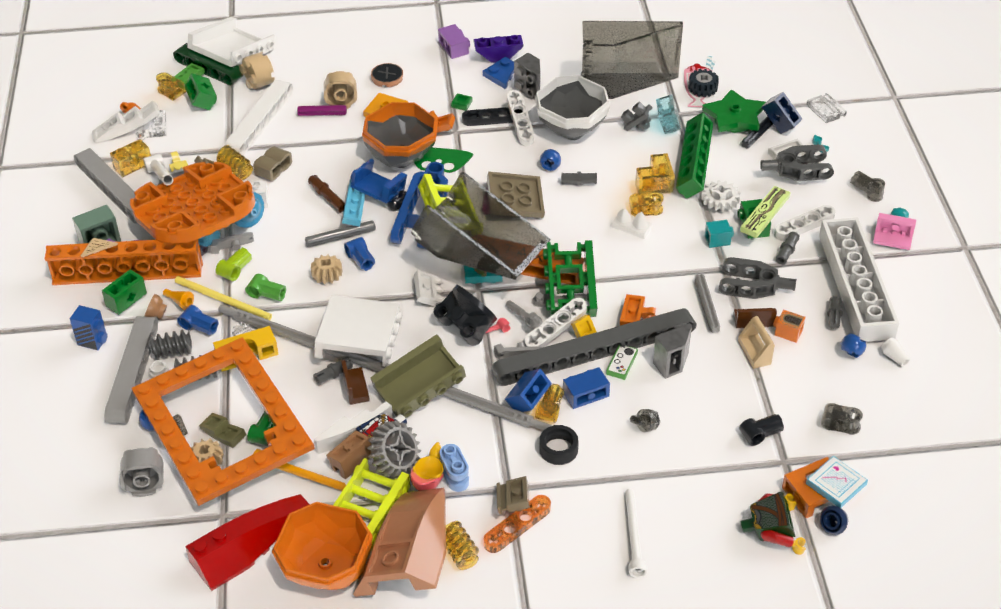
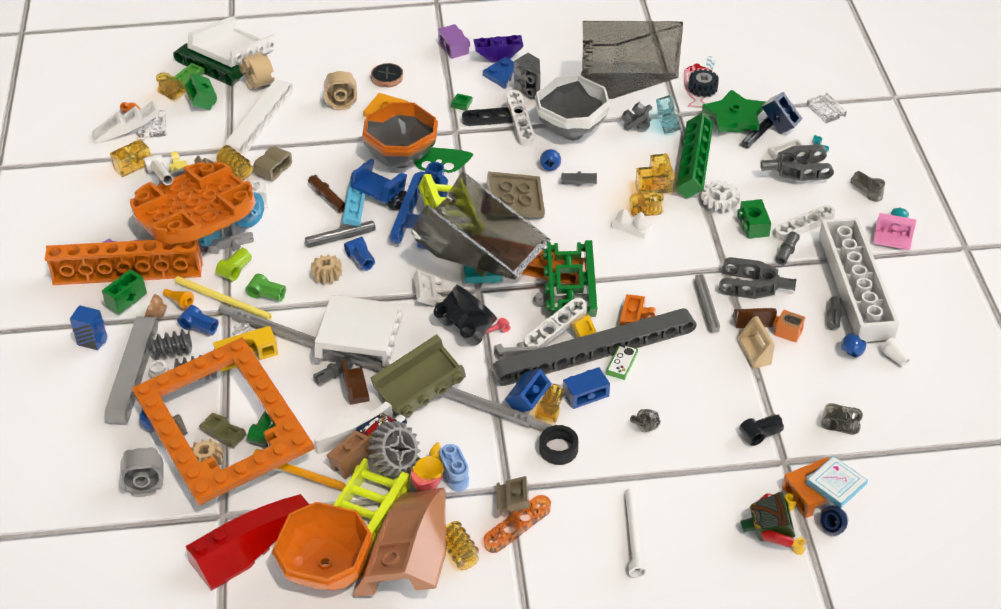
(97, 245): tan sticker -> none
(98, 224): sand green brick -> none
(106, 180): light grey beam -> none
(321, 110): magenta axle -> none
(445, 122): orange bracket -> none
(531, 319): light grey piece -> none
(672, 350): flat silver slope -> none
(718, 233): teal brick -> none
(765, 212): yellowish green tile -> none

